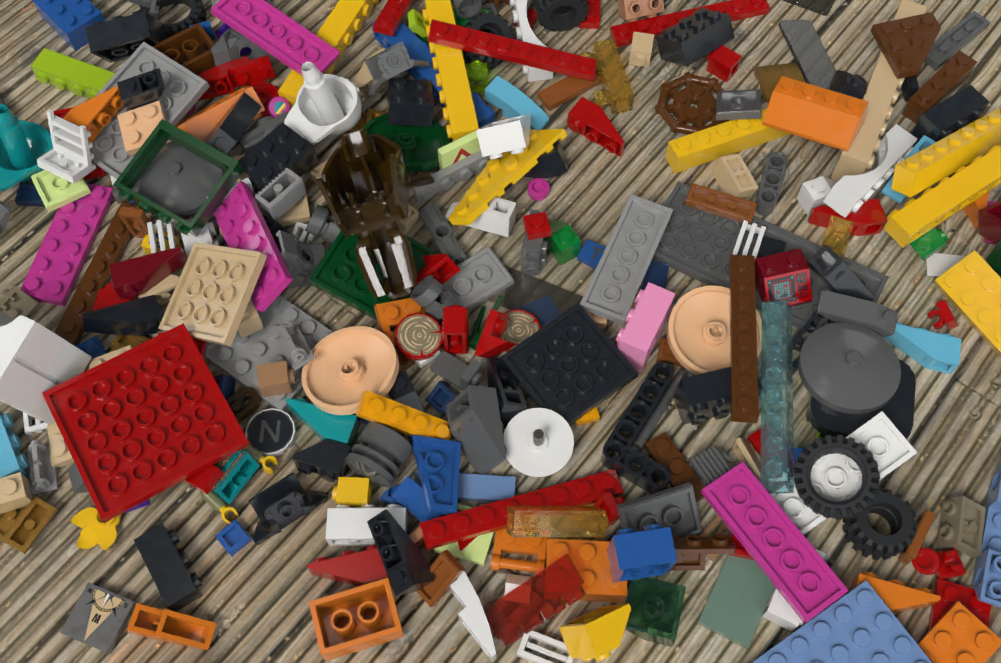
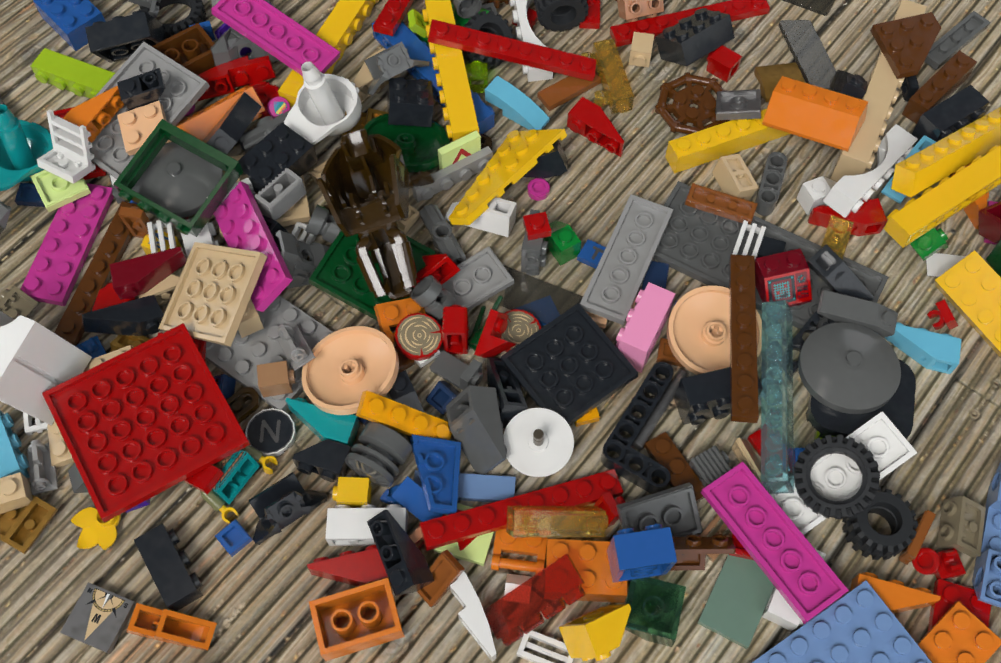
(505, 136): white slope -> none

